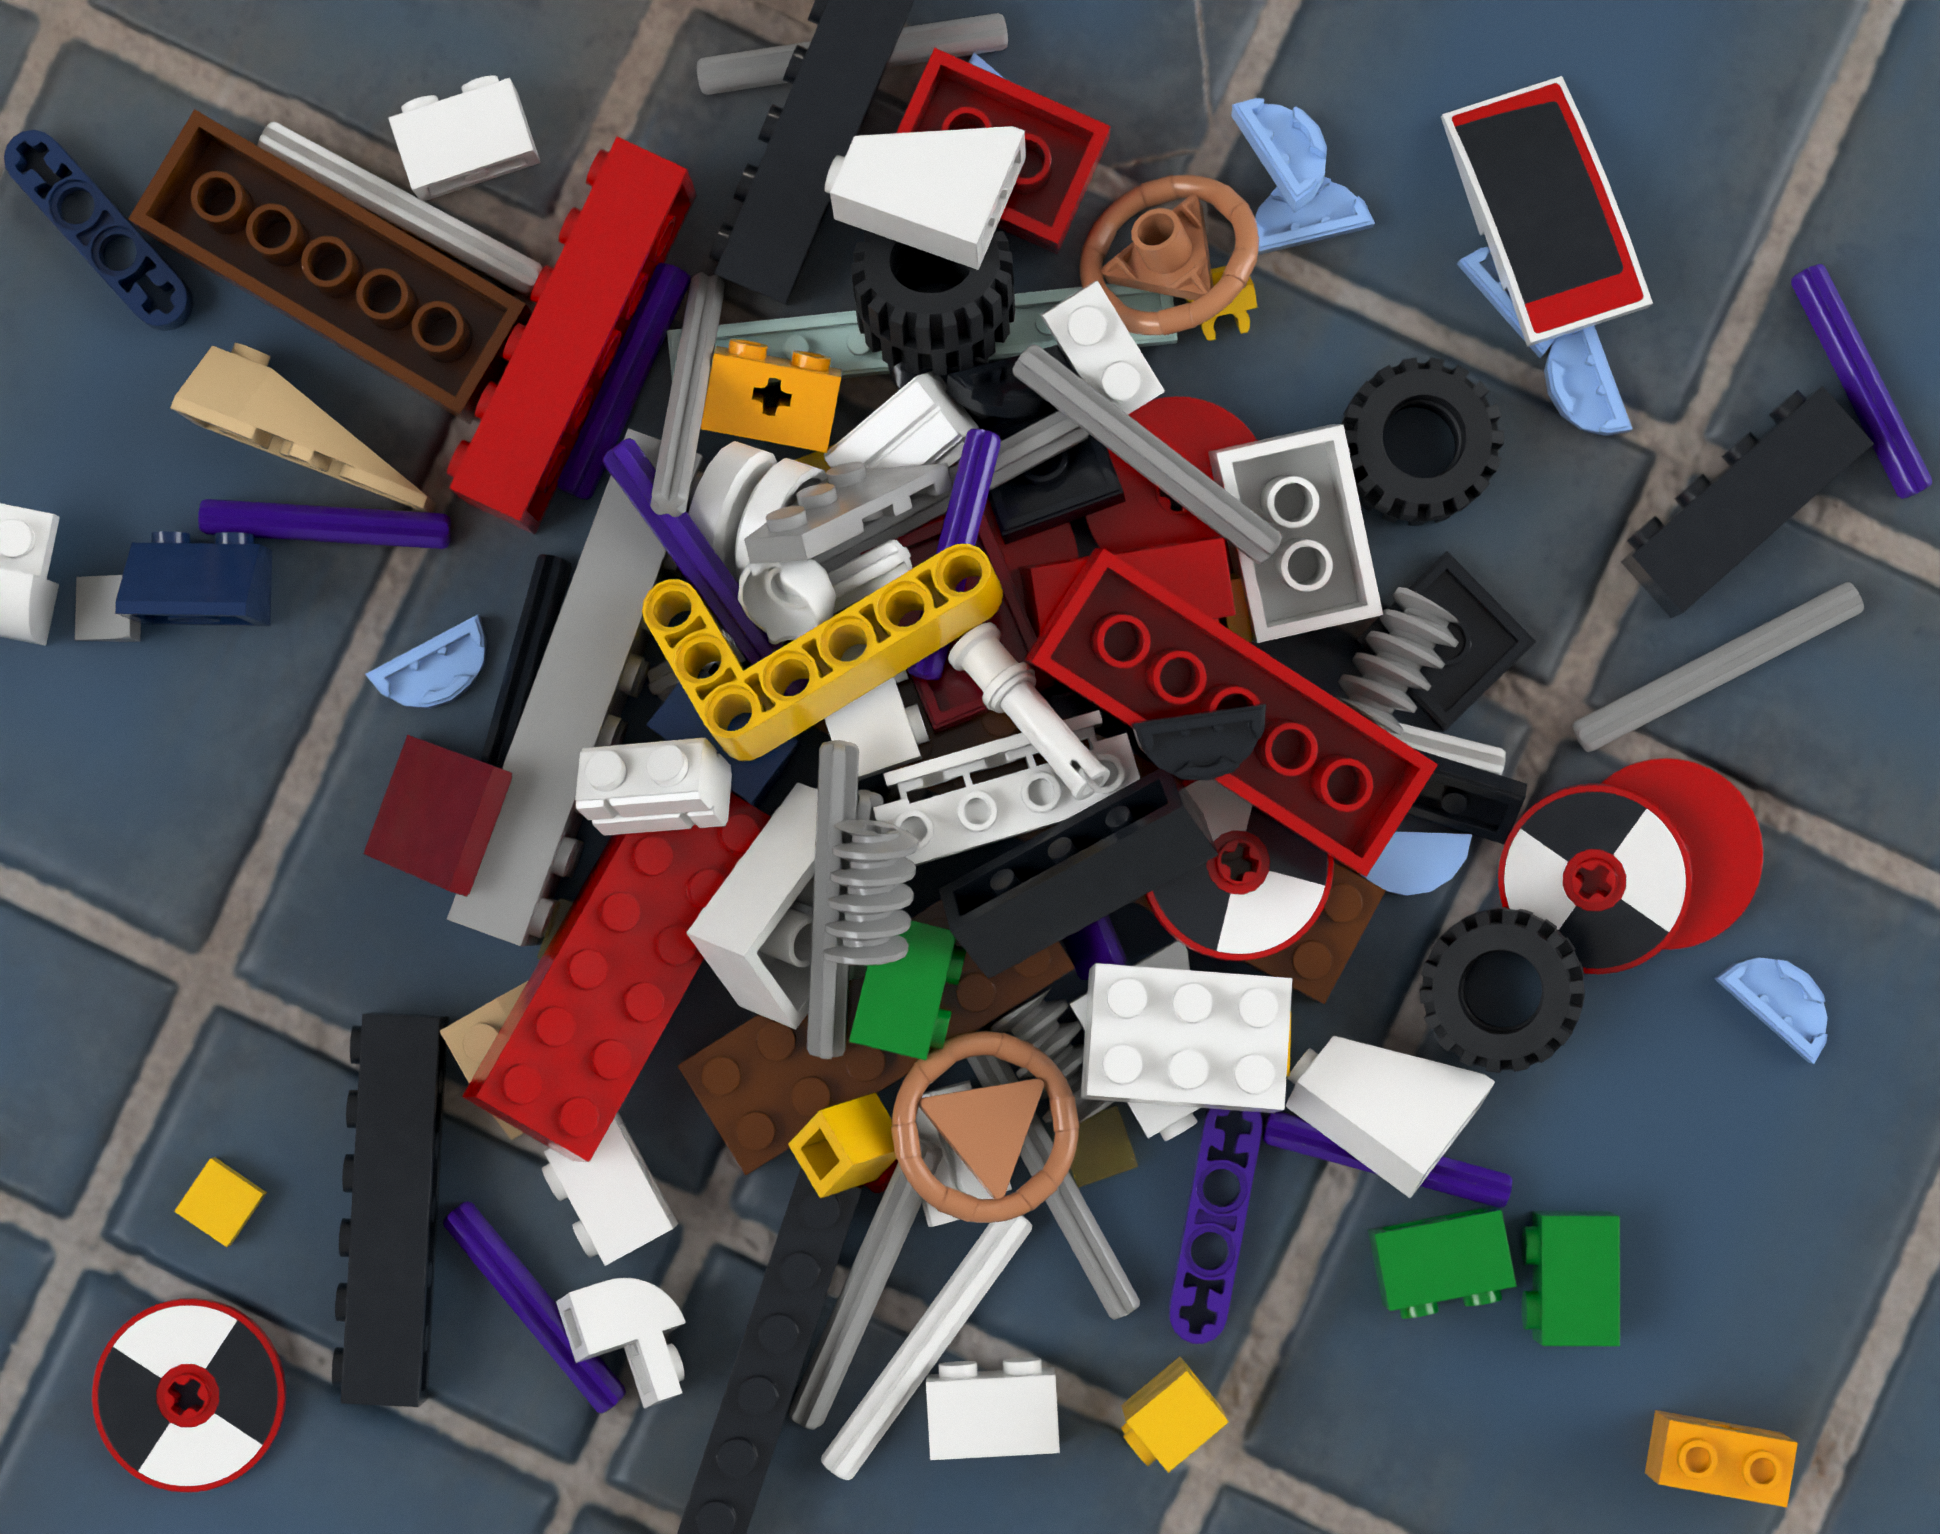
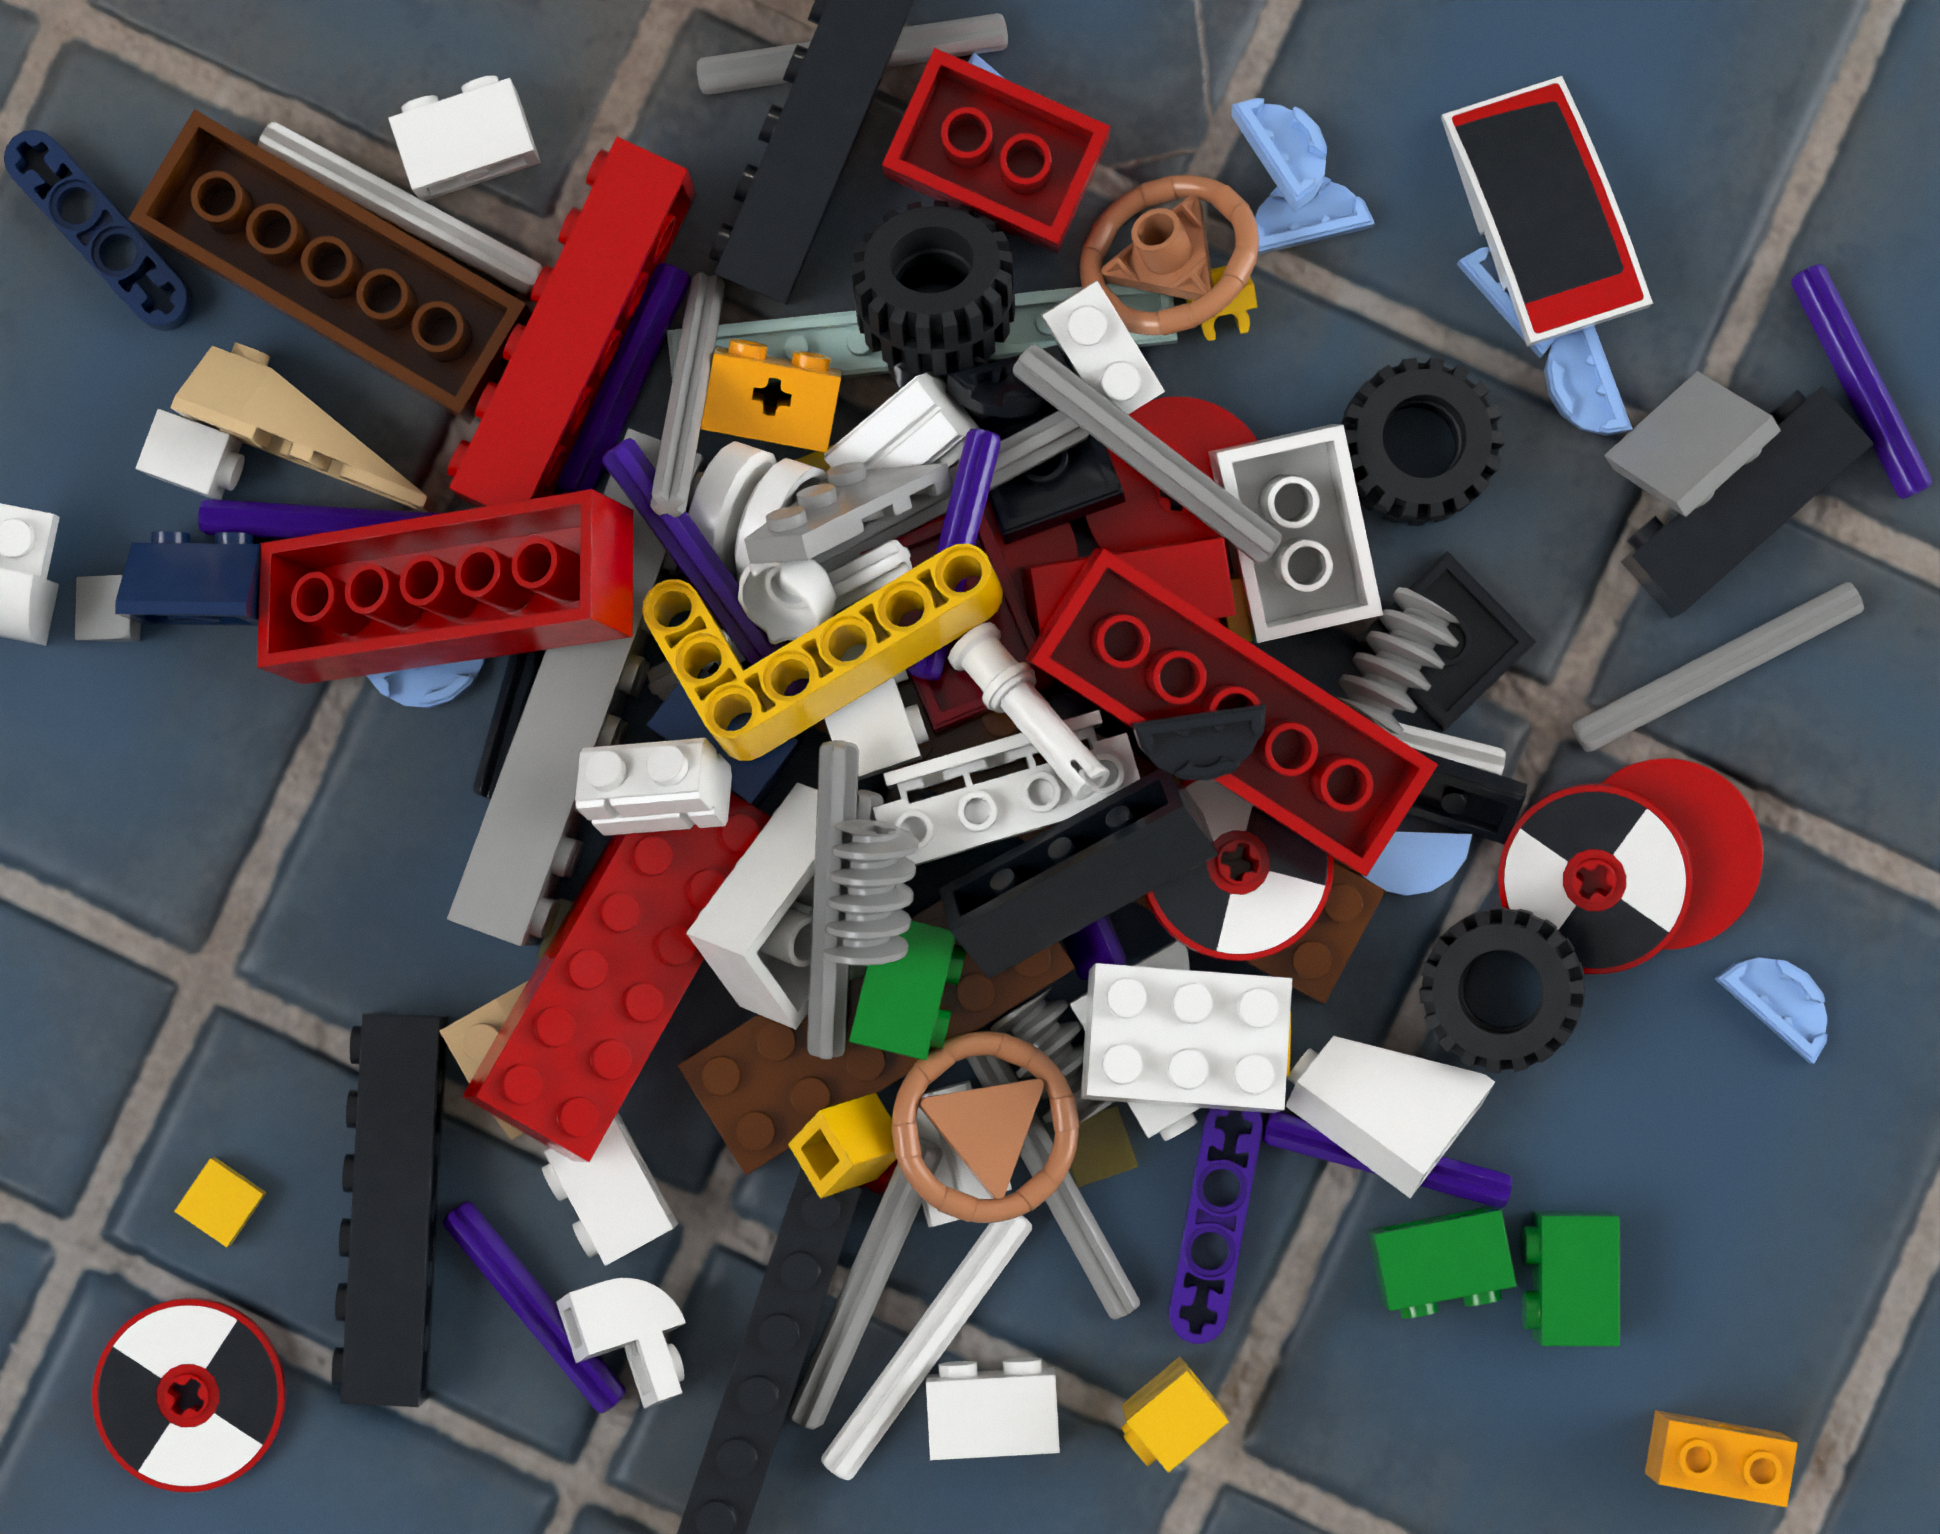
(191, 456): none -> white brick
(438, 815): dark red tile -> none
(447, 588): none -> red brick
(929, 187): white slope -> none
(1692, 443): none -> light grey tile

